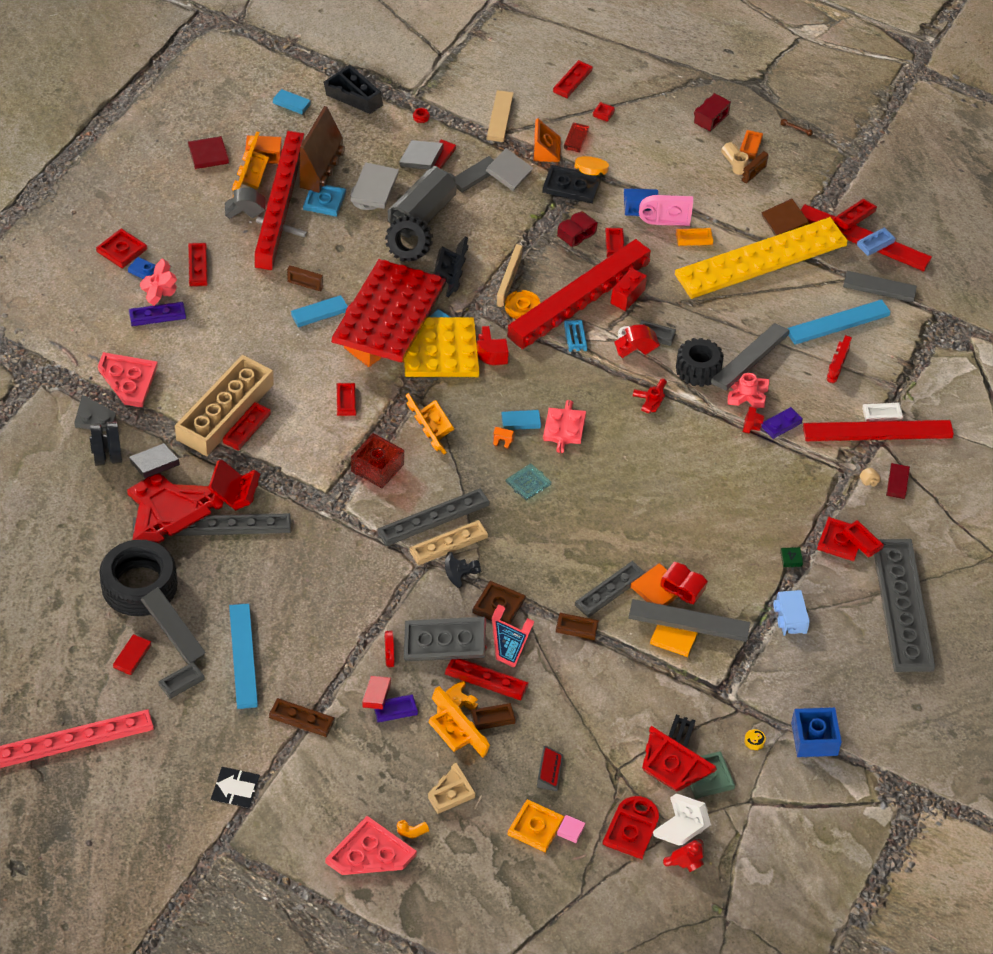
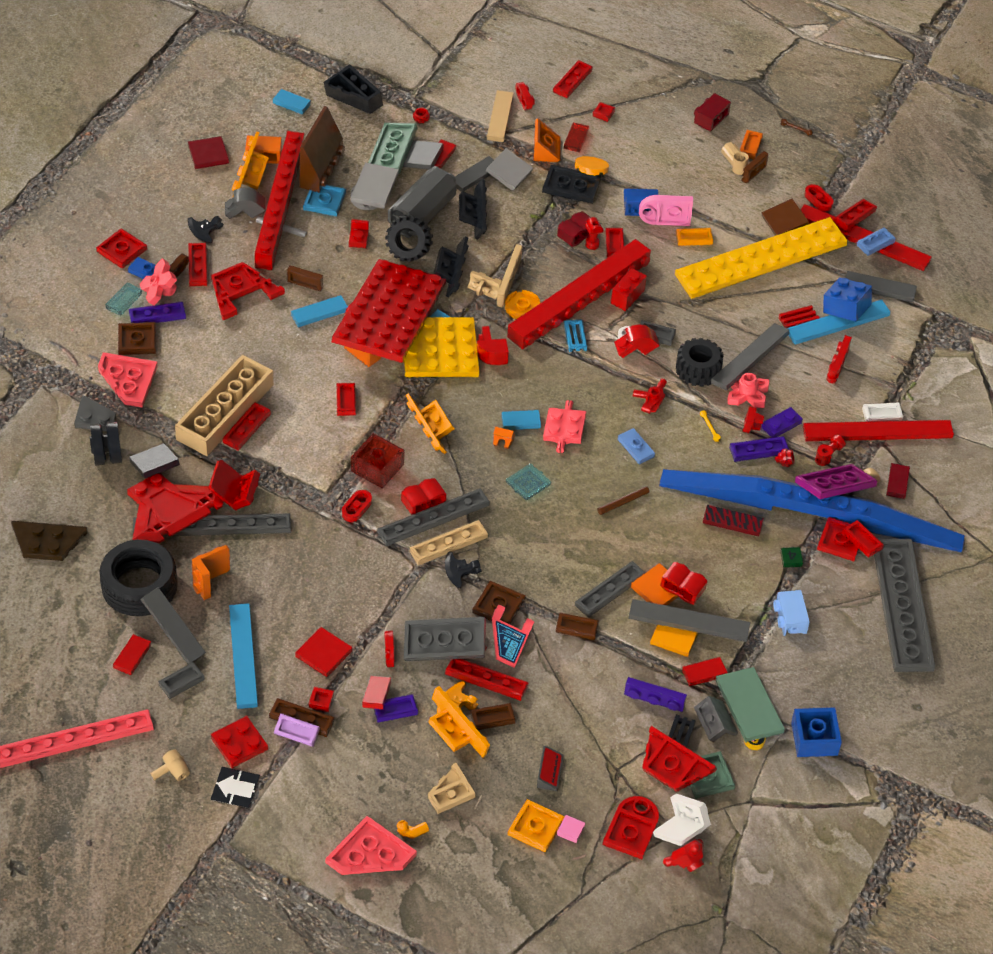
(46, 540): none -> dark brown wing
(123, 299): none -> clear light blue tile
(136, 338): none -> reddish brown tile
(175, 764): none -> tan piece
(179, 264): none -> reddish brown tile
(202, 229): none -> black piece
(208, 567): none -> orange bracket
(237, 282): none -> red wing
(239, 741): none -> red plate
(296, 730): none -> lavender tile
(321, 699): none -> red plate
(323, 652): none -> red tile
(353, 508): none -> red plate
(359, 233): none -> red bracket
(393, 145): none -> sand green tile
(423, 496): none -> red brick
(473, 209): none -> black bracket
(484, 285): none -> tan hips
(526, 100): none -> red plate
(593, 228): none -> red leg
(623, 500): none -> reddish brown bar
(636, 446): none -> medium blue plate
(655, 694): none -> dark purple plate
(704, 671): none -> red tile
(715, 718): none -> flat silver panel
(716, 437): none -> yellow hinge
(733, 520): none -> dark red tile
(750, 704): none -> sand green tile
(757, 448): none -> dark purple tile
(769, 492): none -> blue wedge
(785, 457): none -> red plate
(797, 316): none -> red tile
(818, 197): none -> red plate
(825, 452): none -> red leg
(836, 481): none -> magenta tile
(847, 299): none -> blue brick

